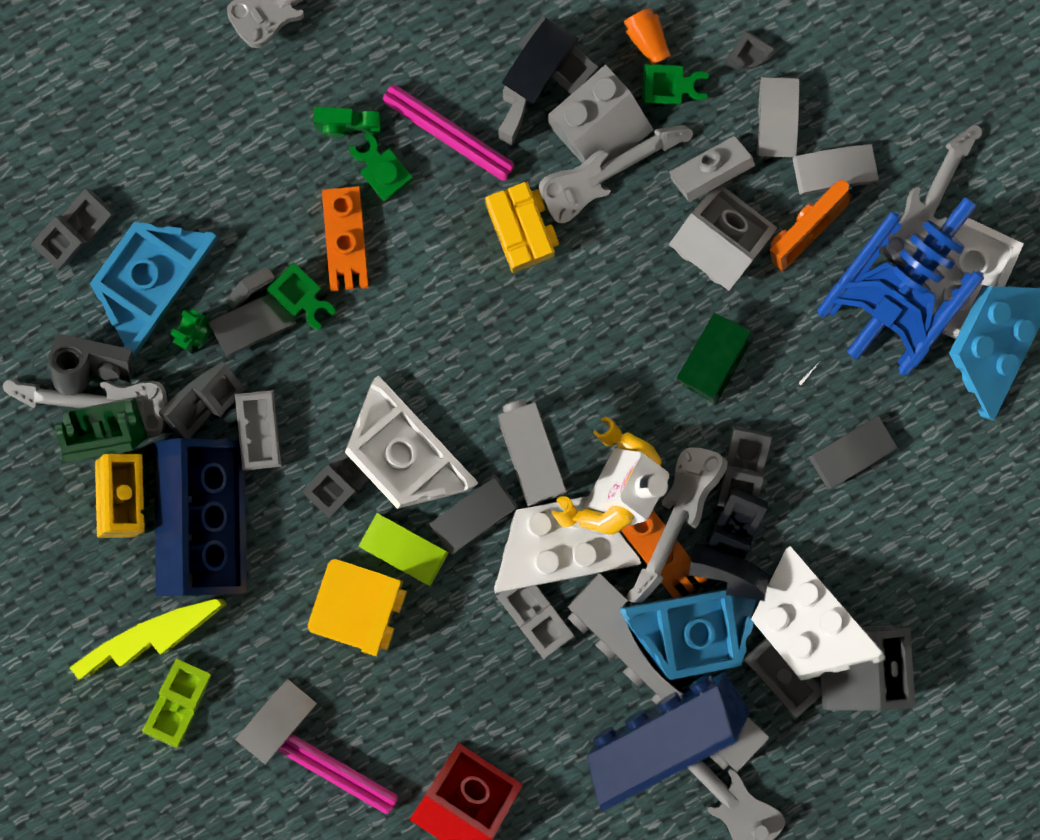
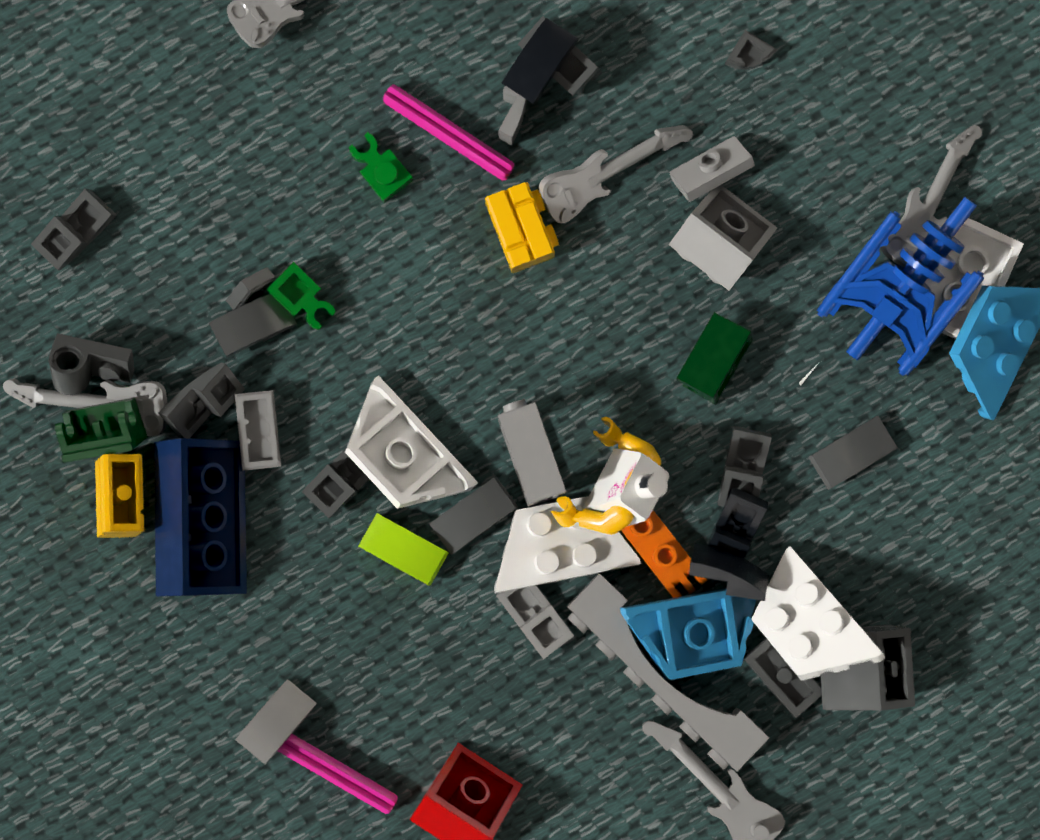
(147, 277): dark azure wing -> none
(162, 632): neon yellow slope -> none
(177, 703): lime slope -> none
(192, 331): green plate -> none
(337, 121): green plate -> none
(345, 236): orange hinge -> none
(356, 607): yellow bracket -> none
(600, 117): light grey slope -> none
(647, 34): orange cone -> none
(666, 84): green plate -> none
(666, 739): dark blue slope -> none
(695, 477): light grey piece -> none
(778, 116): light grey slope -> none
(809, 225): orange hinge -> none
(822, 169): light grey slope -> none

